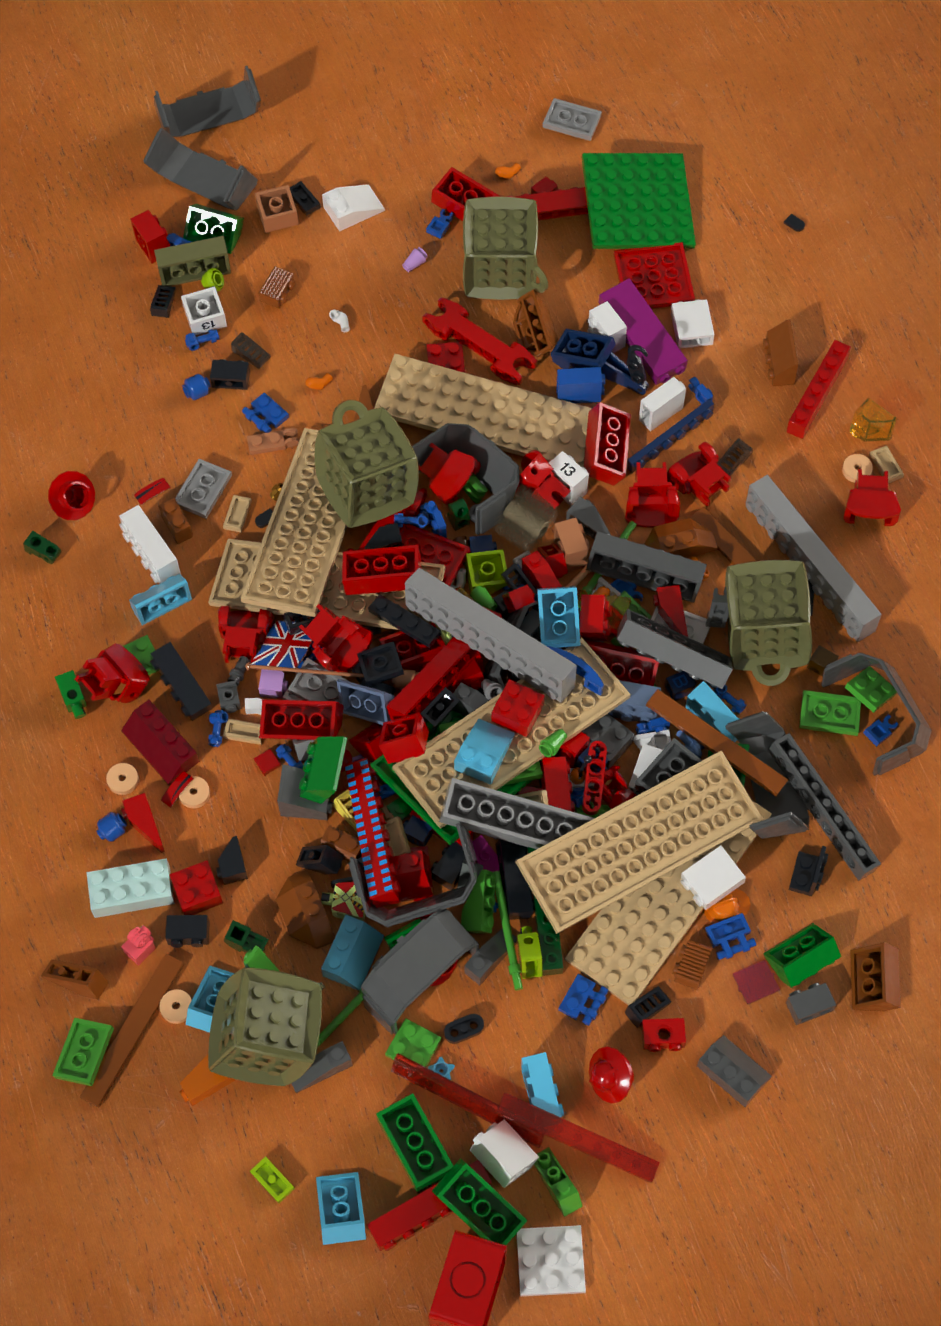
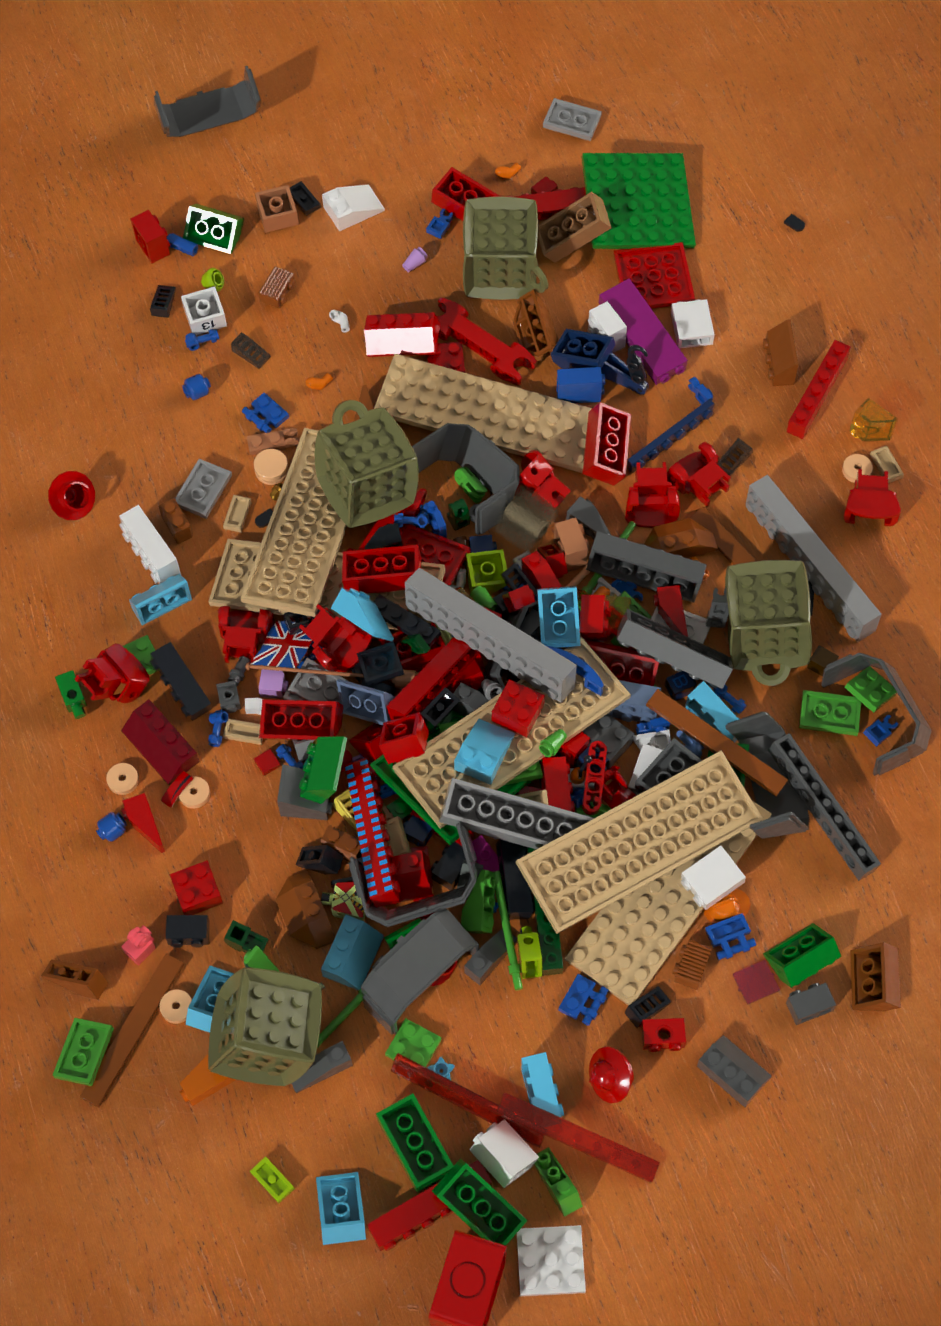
(41, 547): dark green leg -> none
(130, 888): light aqua brick -> none
(151, 490): red sticker -> none
(191, 260): olive brick -> none
(199, 172): dark grey piece -> none
(230, 374): black brick -> none
(231, 863): black slope -> none
(271, 466): none -> light nougat head
(362, 612): none -> medium azure slope
(401, 334): none -> slope
(416, 643): none -> dark green tile
(448, 472): red piece -> none
(463, 1027): black plate -> none
(571, 476): white brick -> none
(573, 227): none -> medium nougat brick
(662, 404): white brick -> none
(808, 872): black bracket -> none

